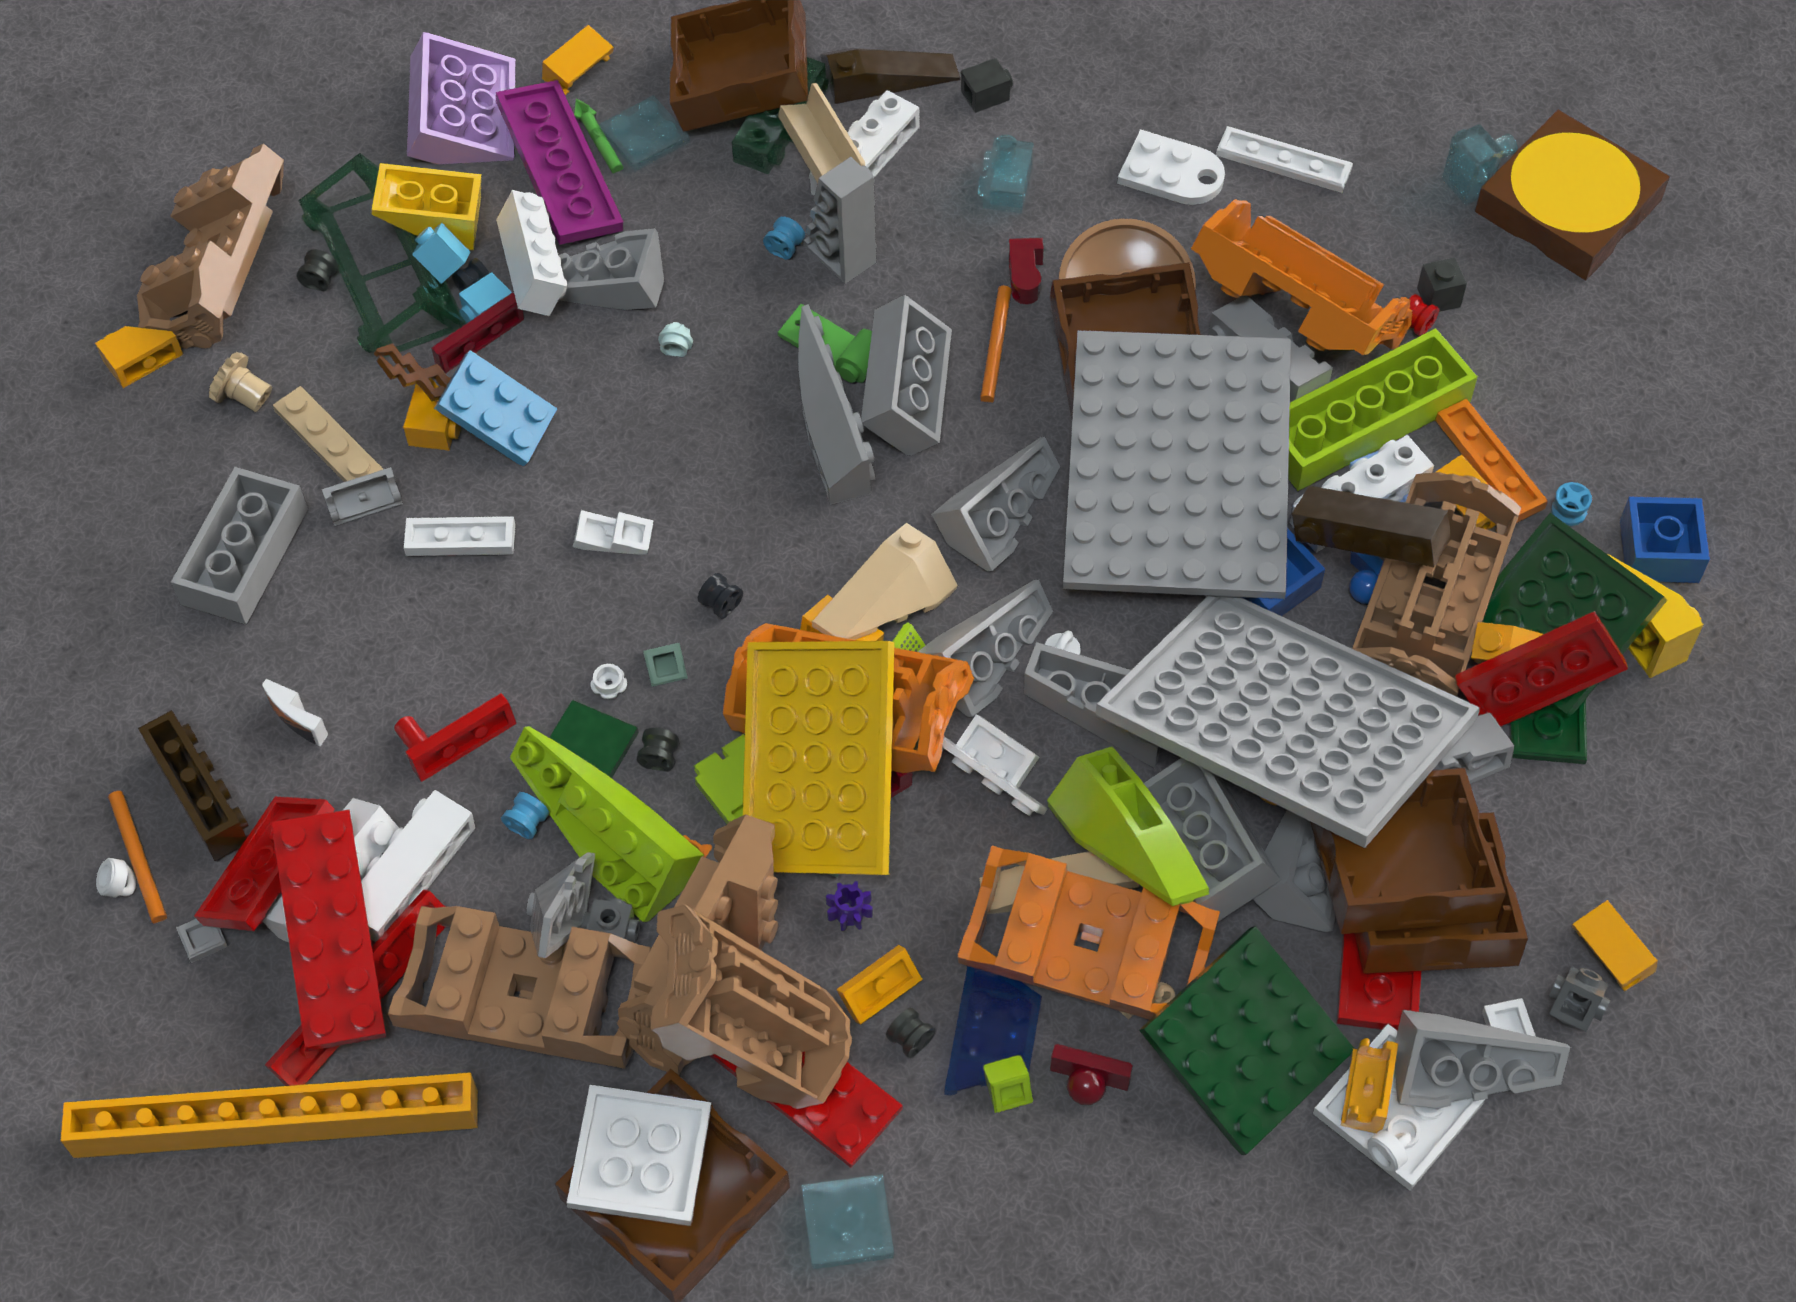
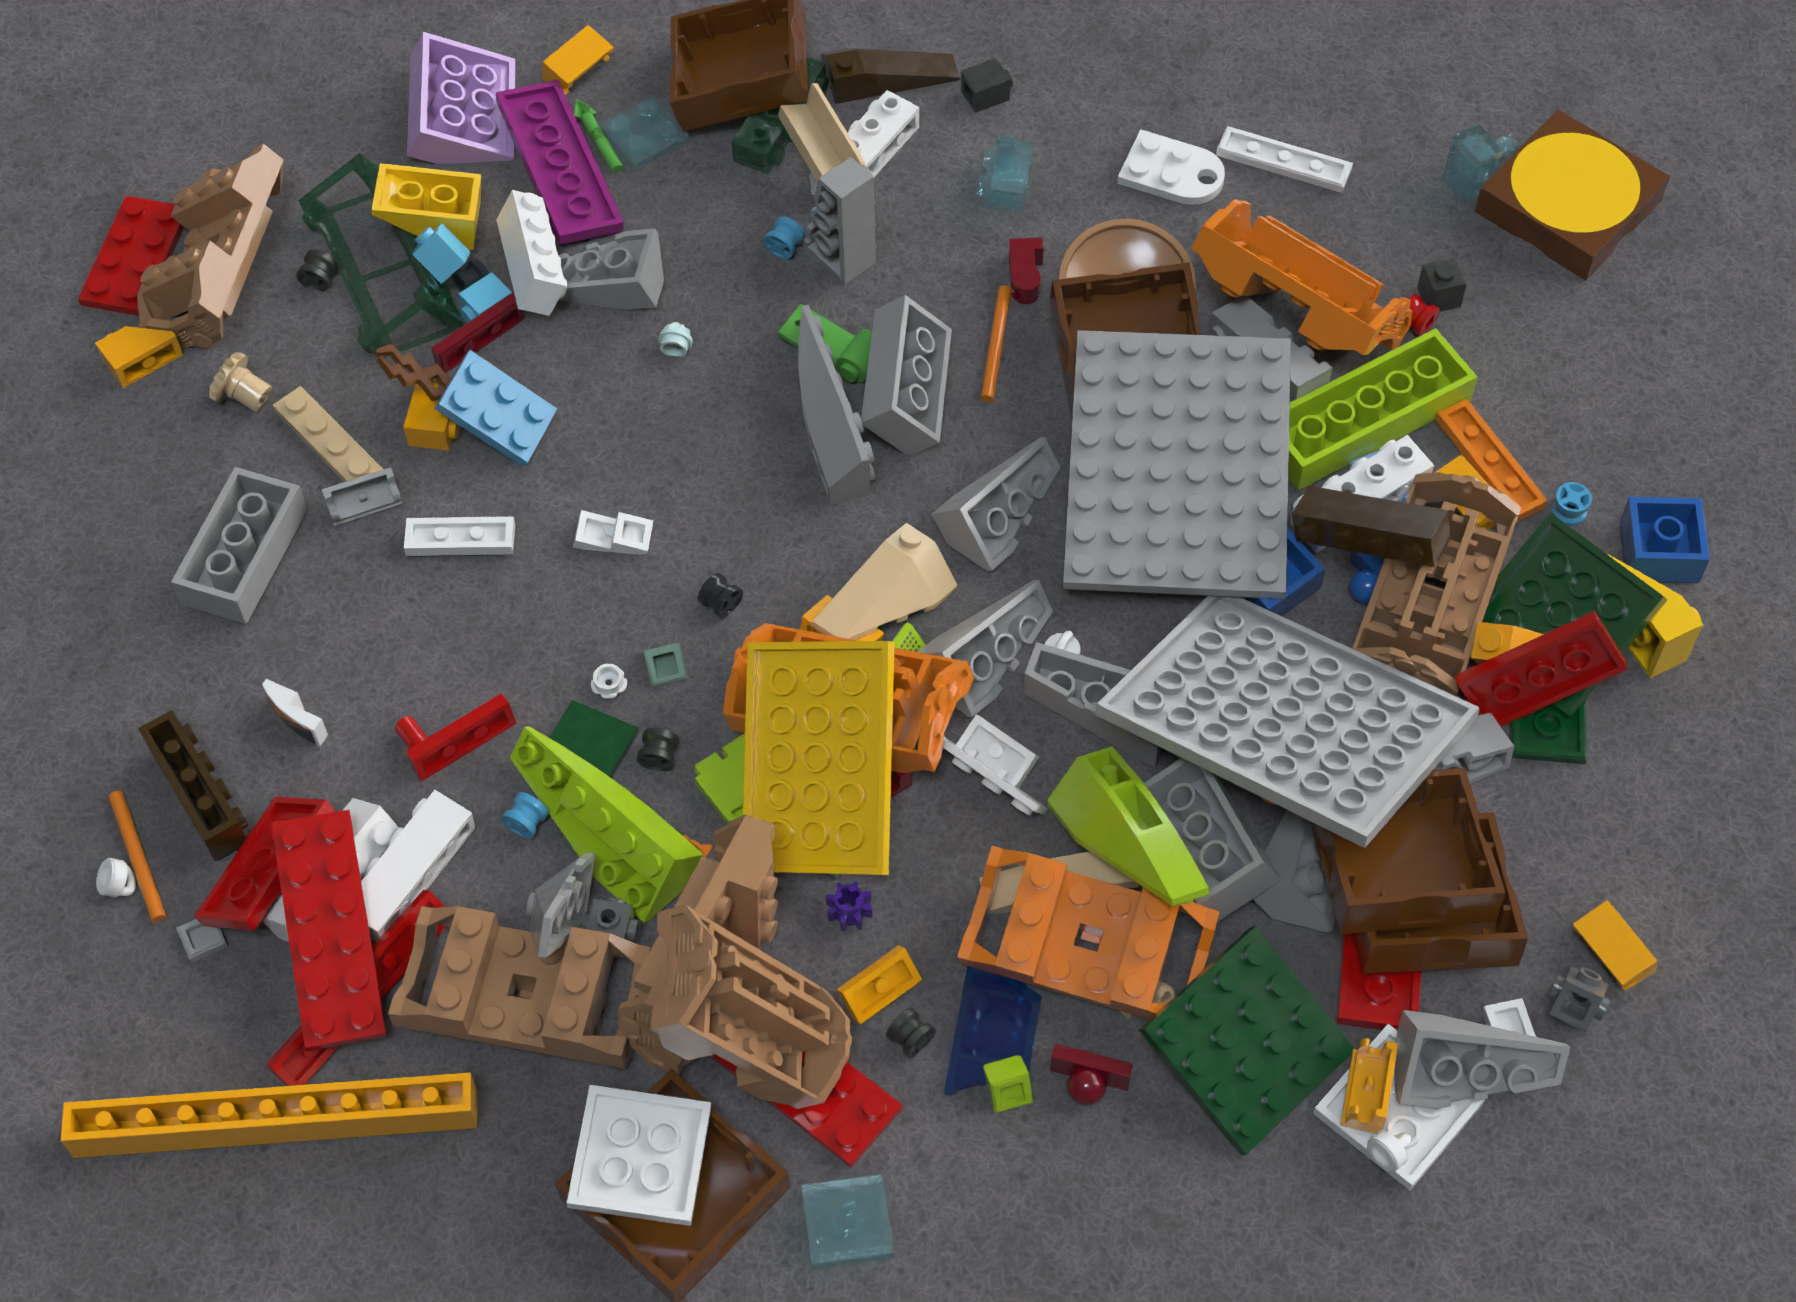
(138, 238): none -> red plate

